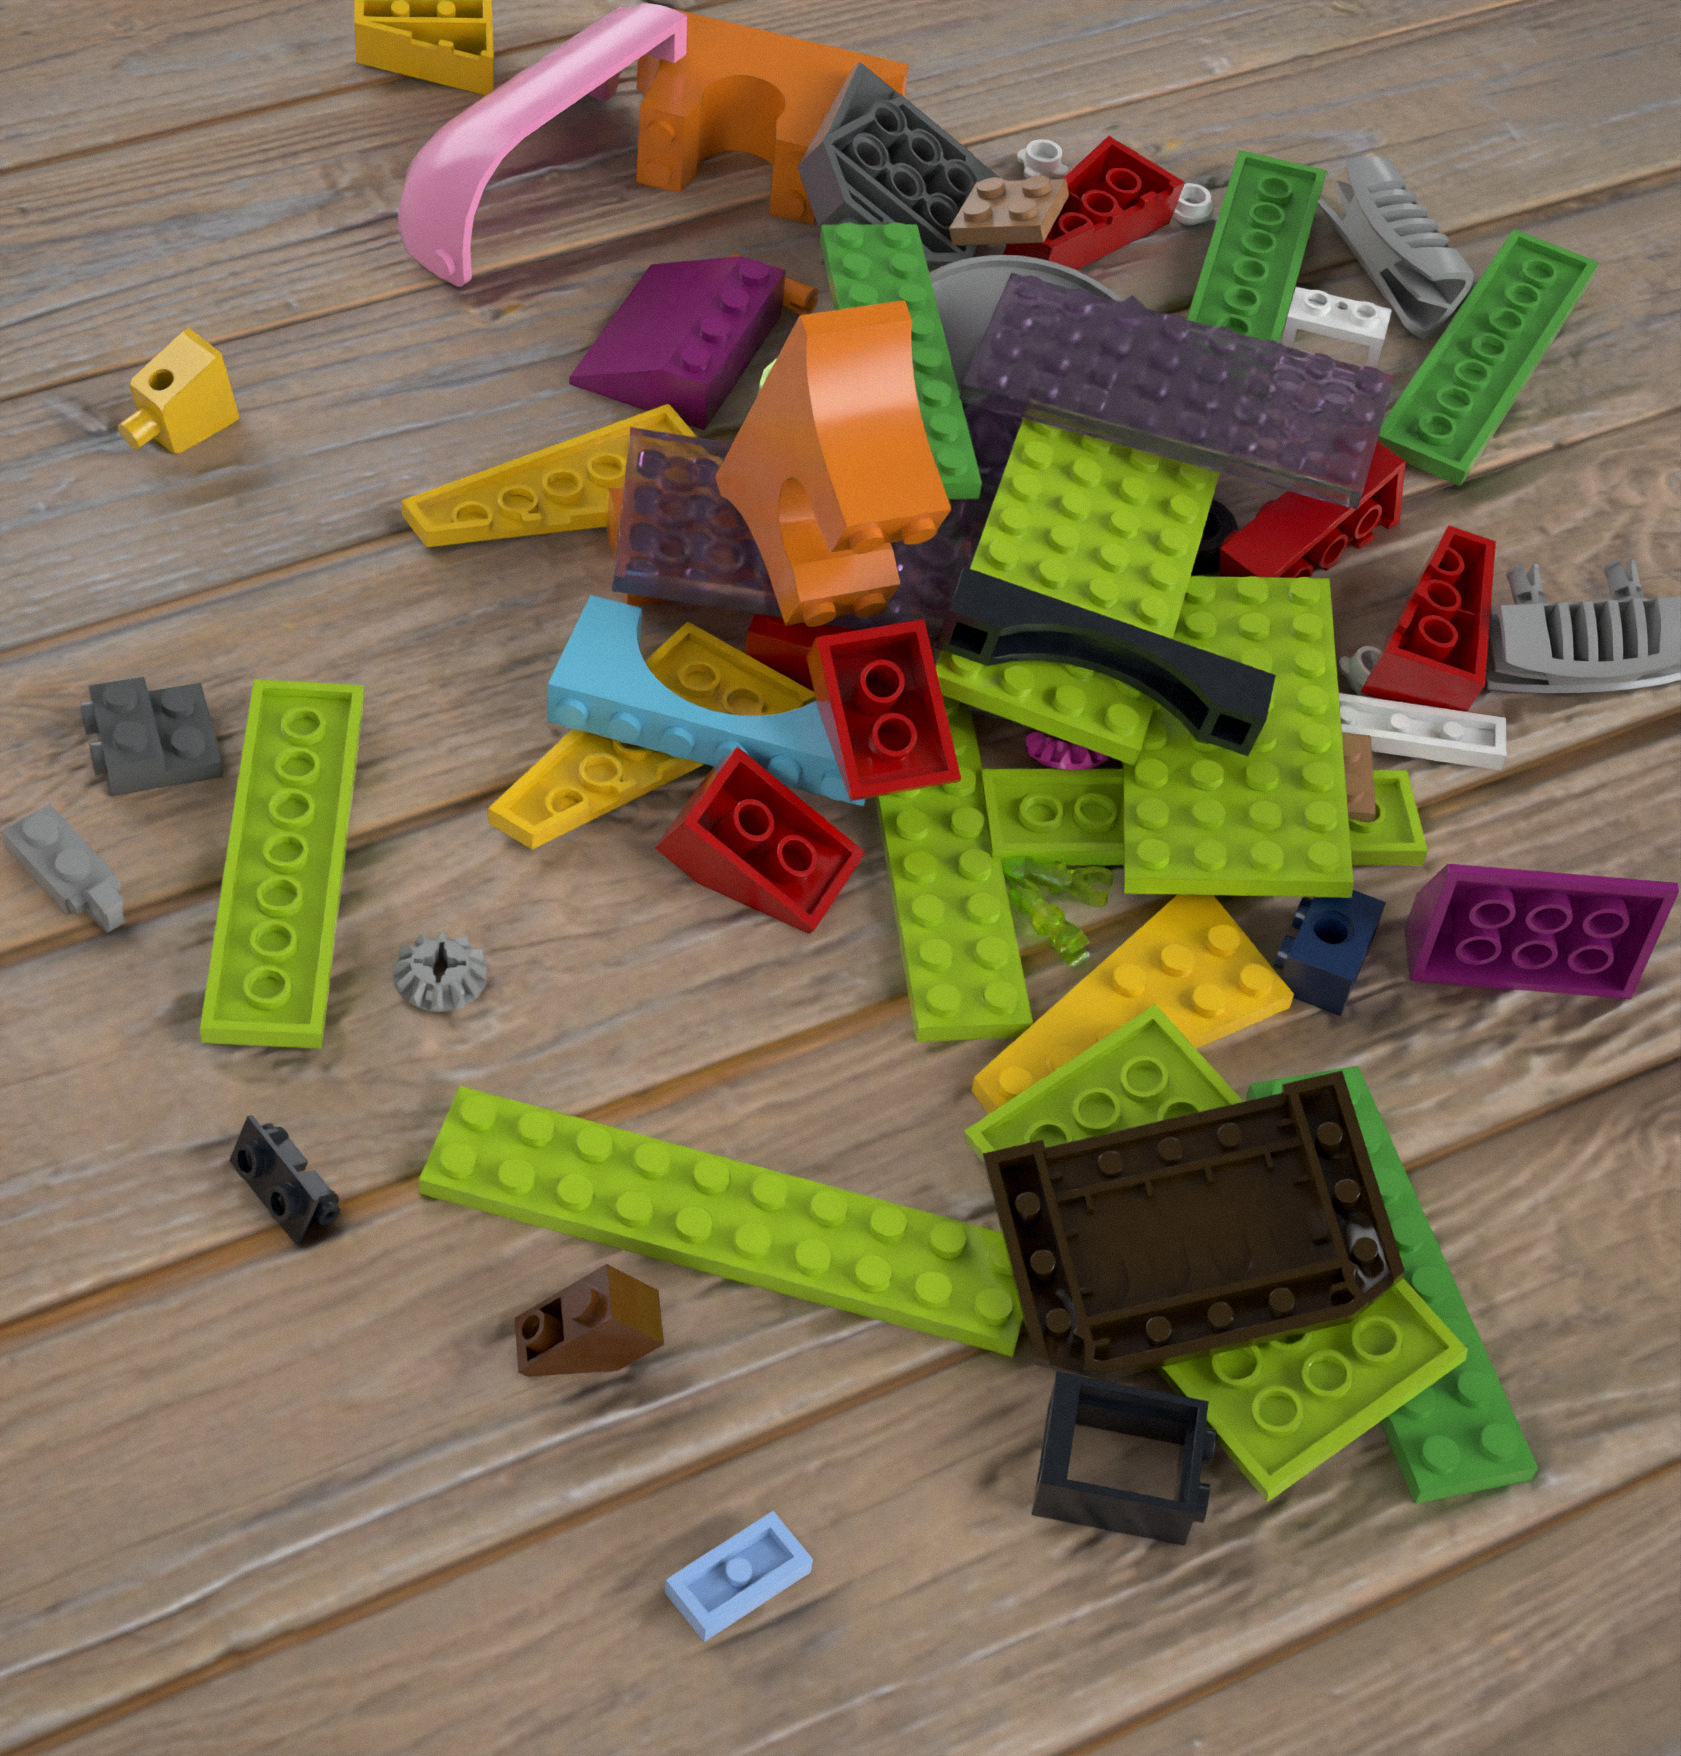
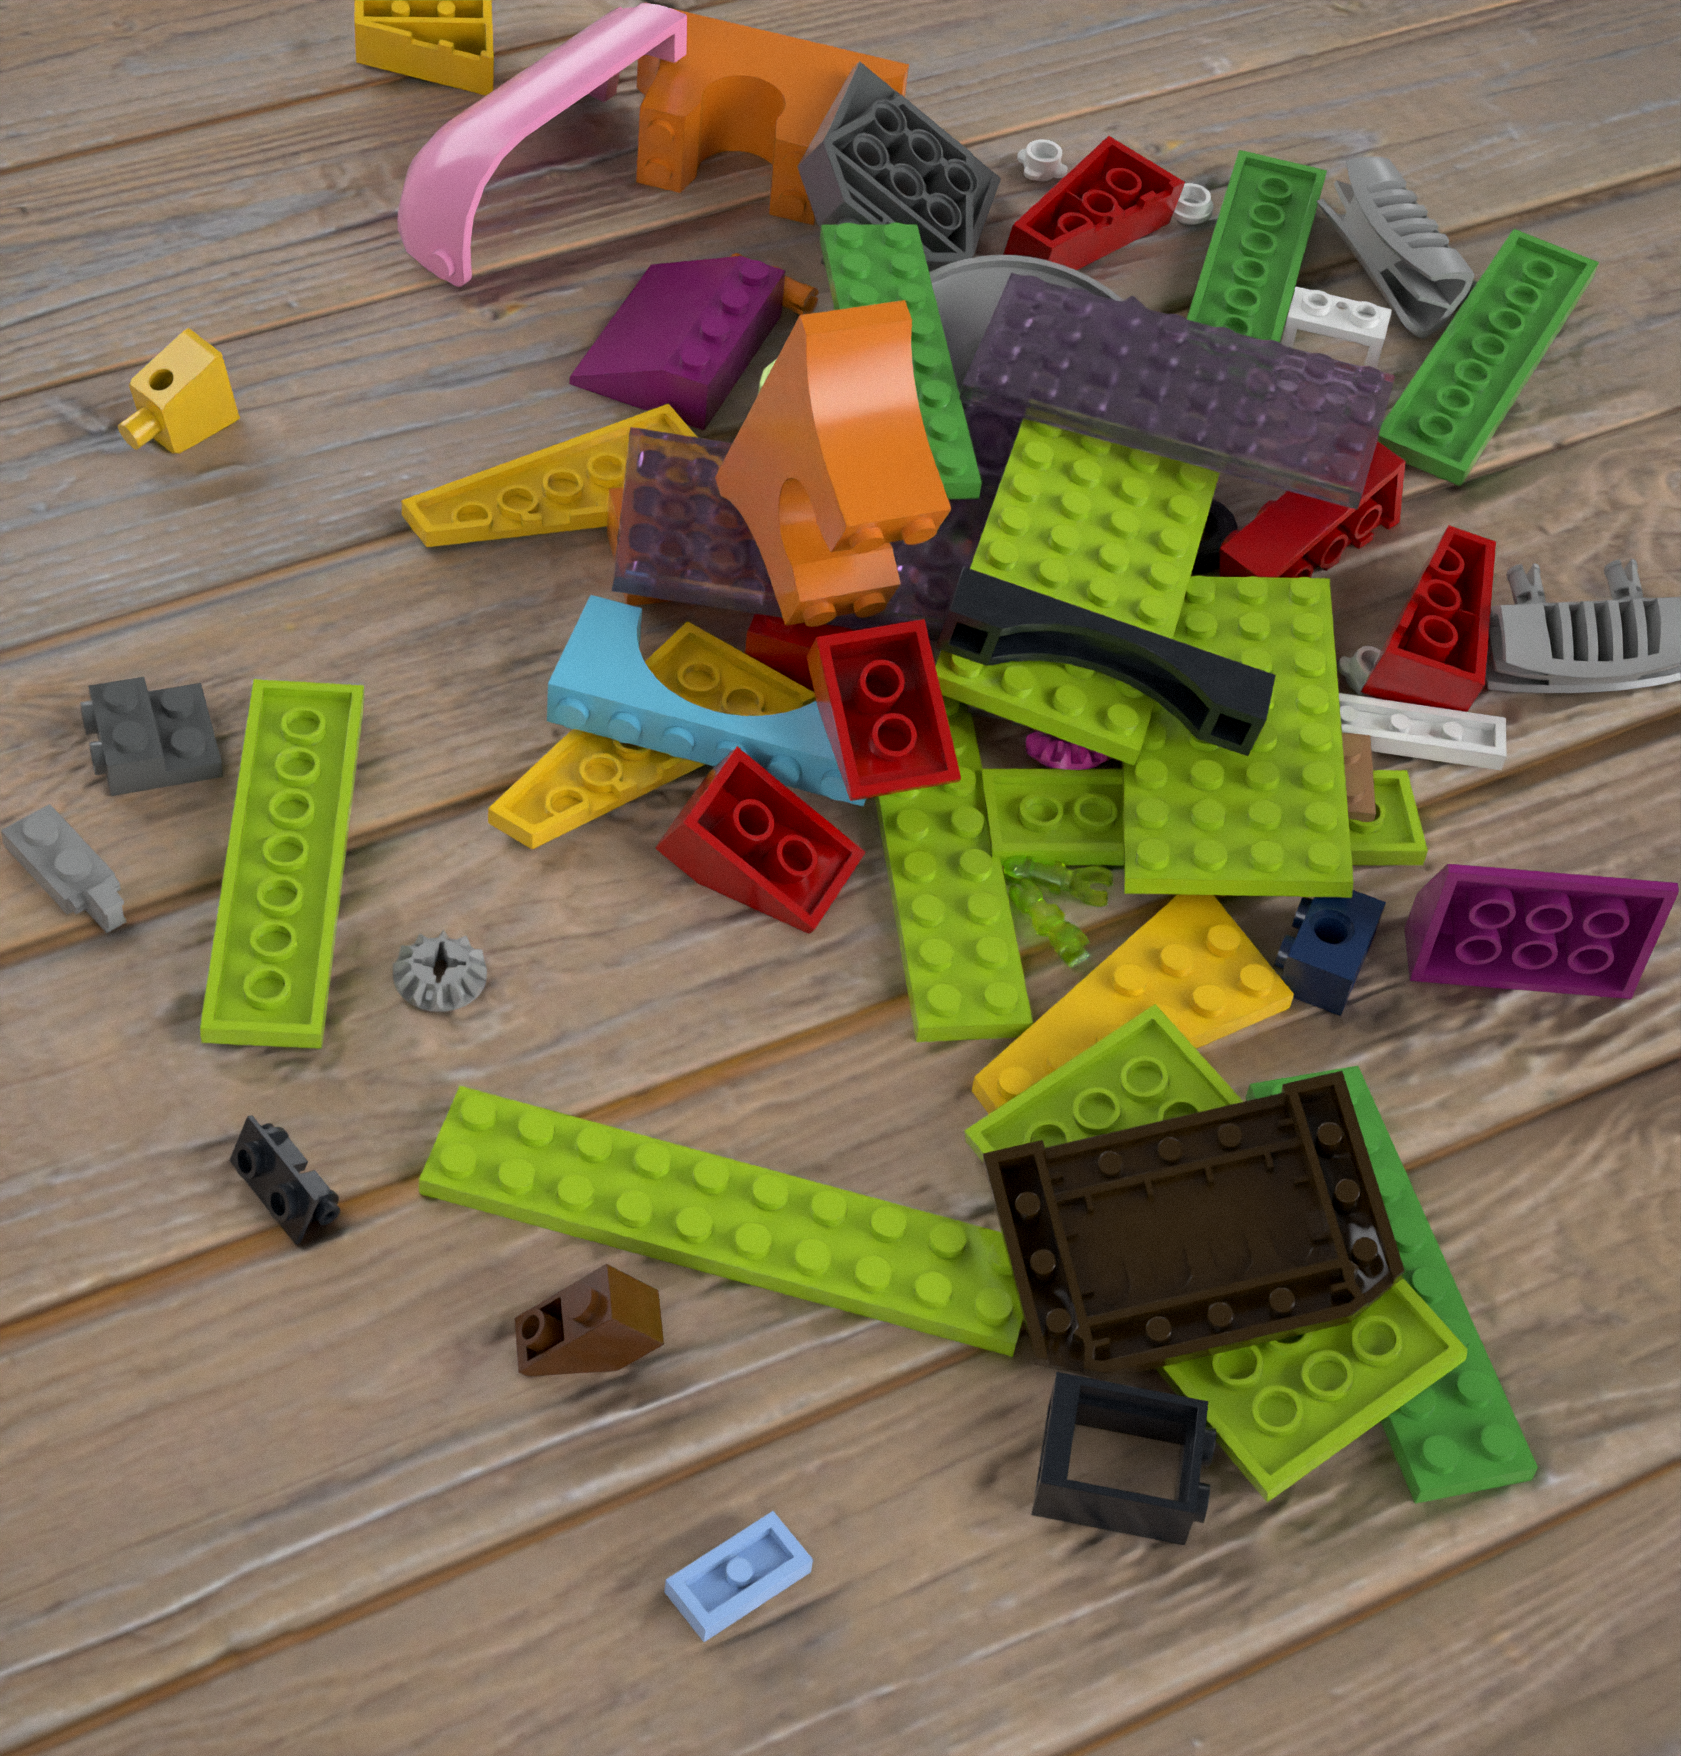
(1009, 211): medium nougat plate -> none

